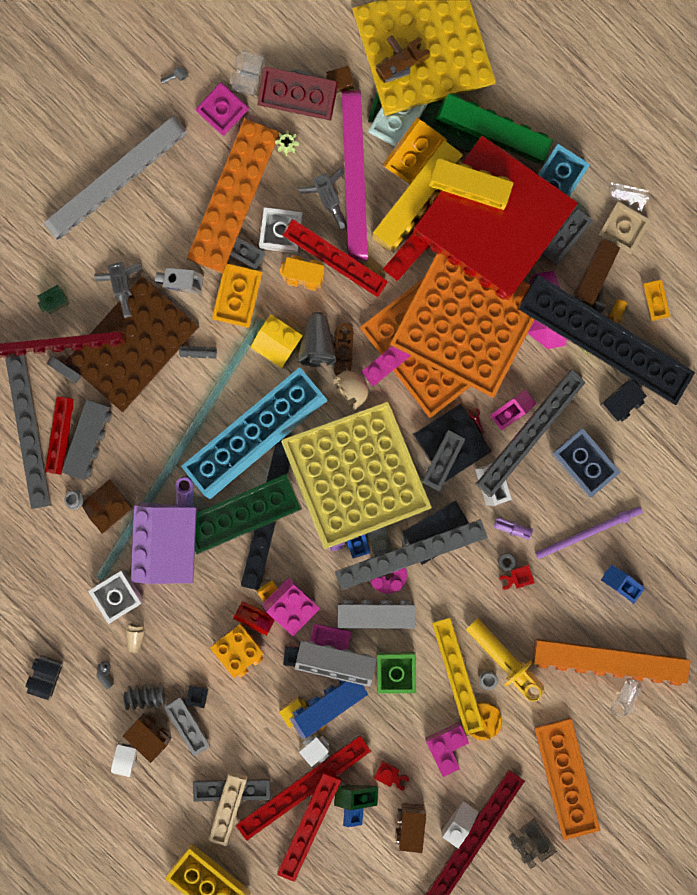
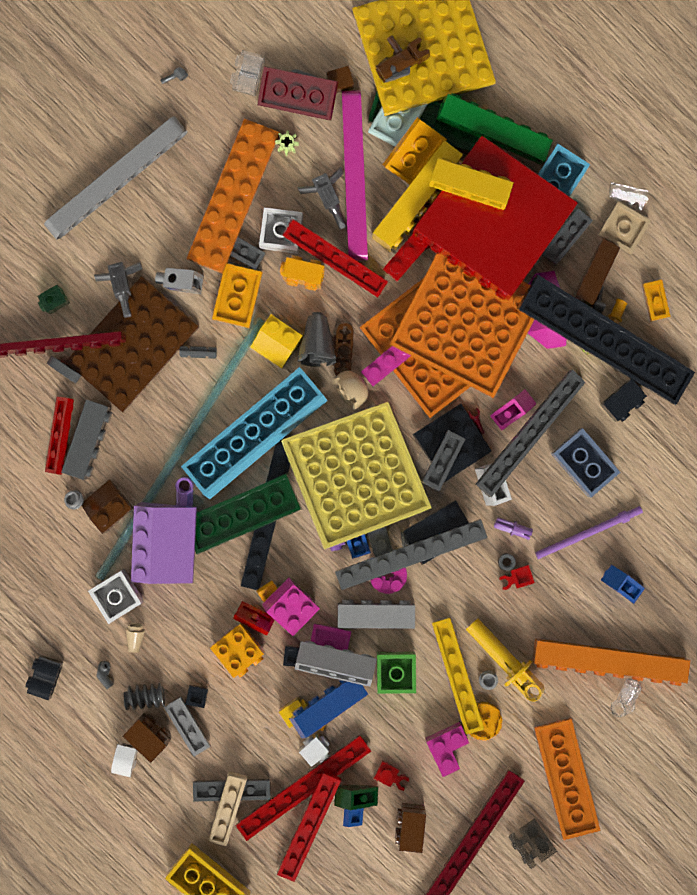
(28, 431): dark grey plate -> none
(222, 109): dark pink plate -> none
(459, 824): white slope -> none

